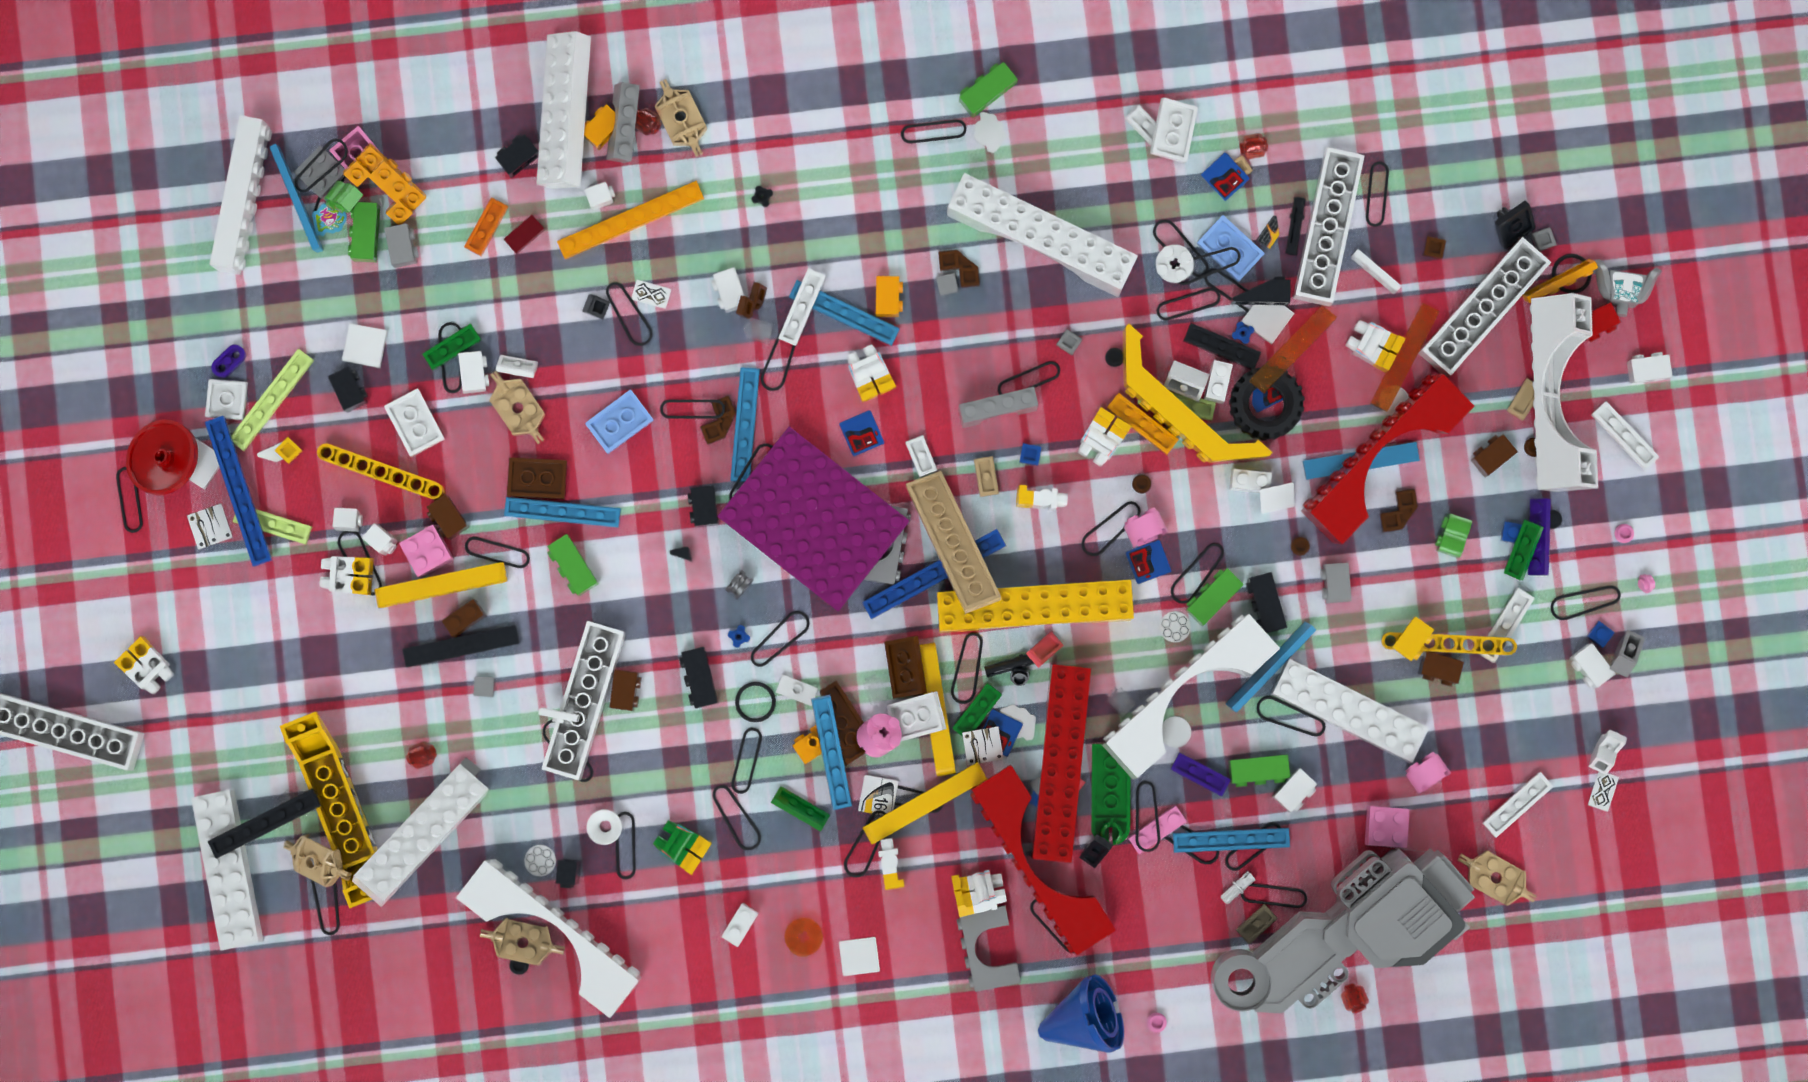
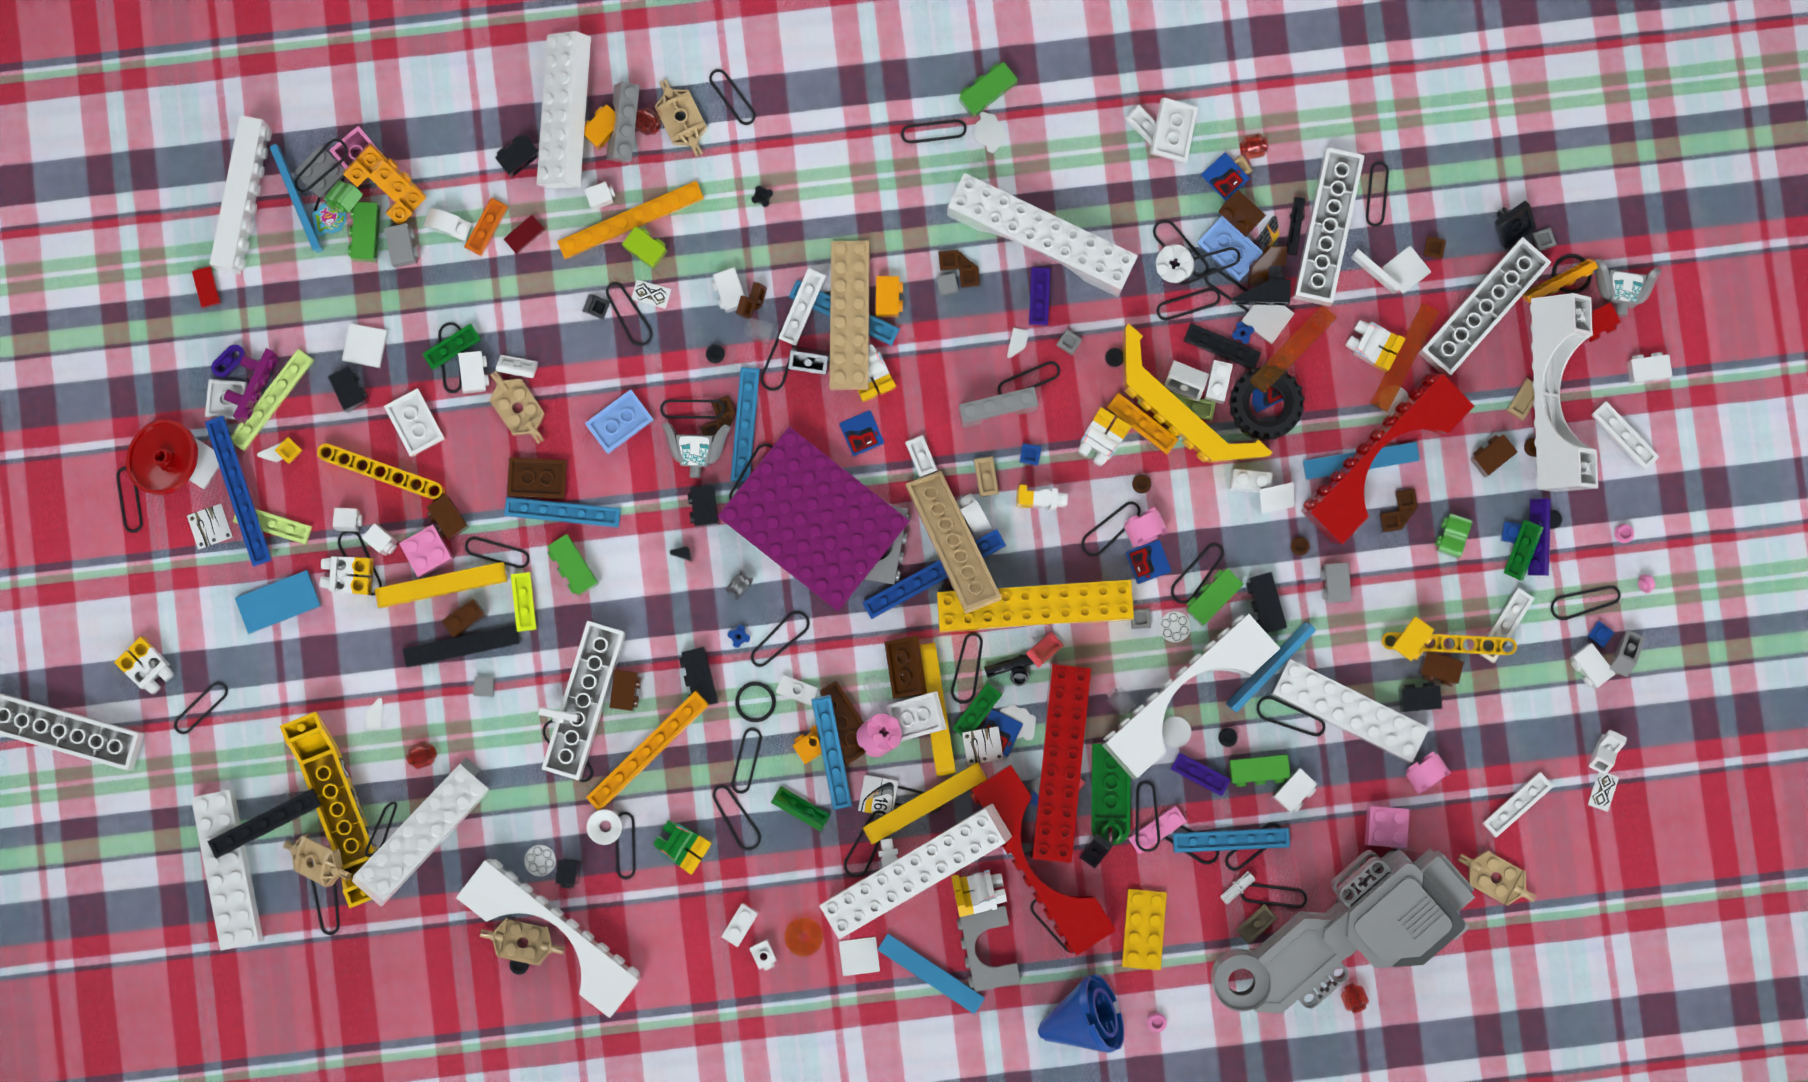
(206, 287): none -> red tile
(206, 691): none -> black piece
(253, 391): none -> magenta plate
(278, 602): none -> dark azure tile
(374, 715): none -> white sticker
(377, 825): none -> black piece
(447, 224): none -> white brick
(523, 601): none -> neon yellow plate
(644, 247): none -> lime brick
(647, 751): none -> light orange plate
(695, 450): none -> light grey torso
(715, 353): none -> black plate
(731, 109): none -> black piece
(763, 947): none -> white brick
(809, 360): none -> brick
(849, 315): none -> tan plate
(916, 871): none -> white arch
(931, 973): none -> dark azure tile
(974, 516): none -> white brick
(1017, 342): none -> white sticker
(1039, 296): none -> dark purple plate
(1141, 619): none -> light grey tile
(1144, 929): none -> yellow plate
(1227, 737): none -> black plate
(1242, 213): none -> reddish brown brick
(1260, 268): none -> reddish brown tile
(1407, 269): none -> white sticker
(1420, 698): none -> black brick

